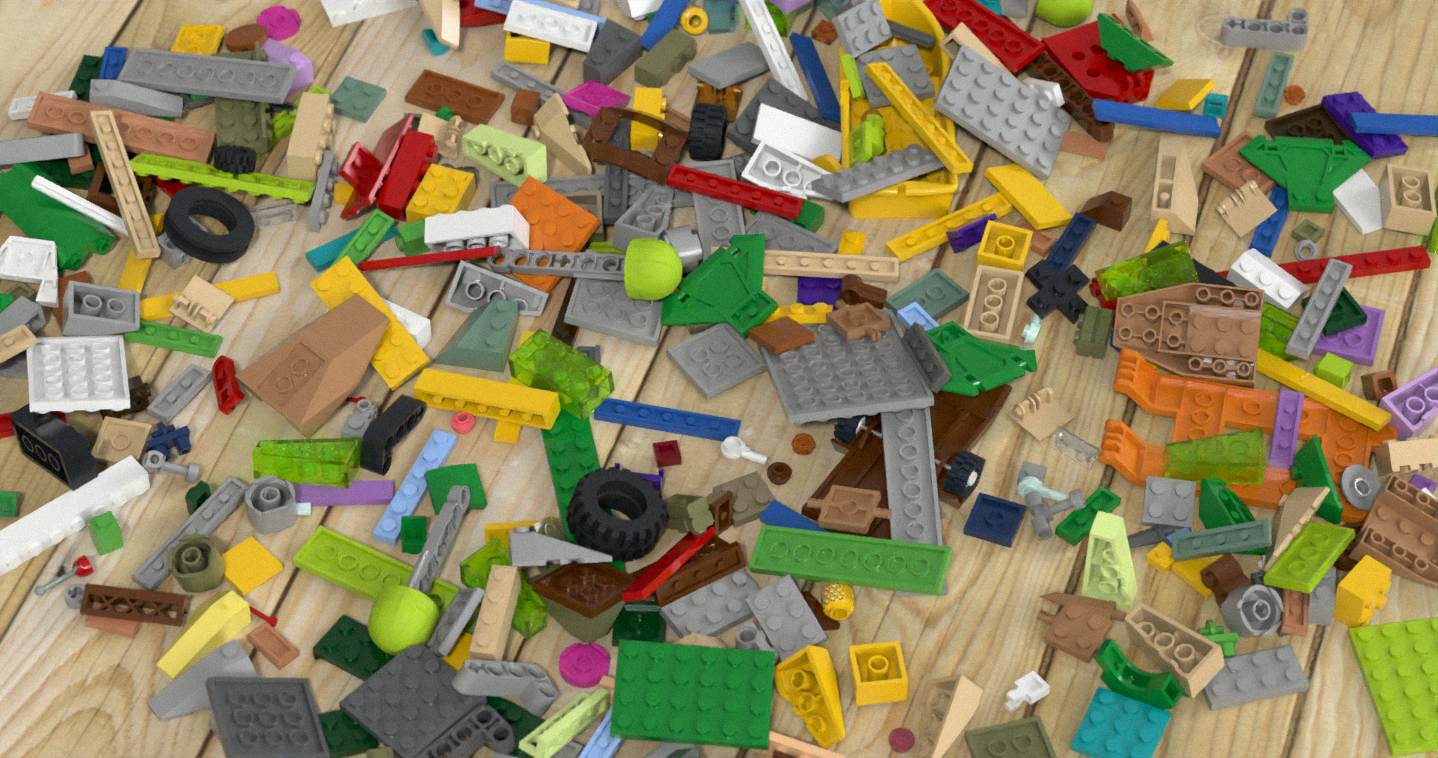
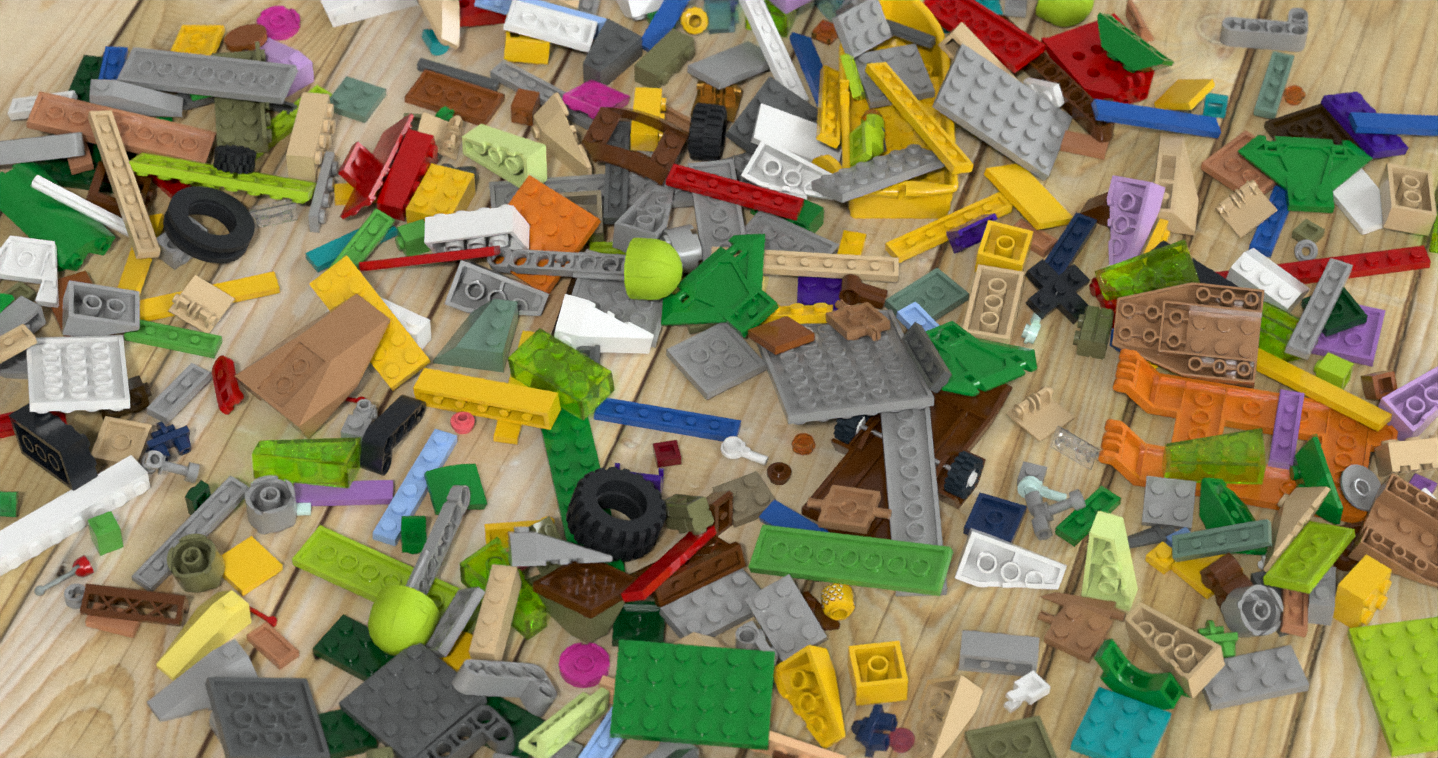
(459, 74): none -> dark grey axle
(587, 326): none -> white wedge
(829, 107): none -> yellow tile
(870, 730): none -> dark blue hips
(998, 563): none -> white wedge
(998, 653): none -> light grey brick
(1132, 214): none -> lavender wedge

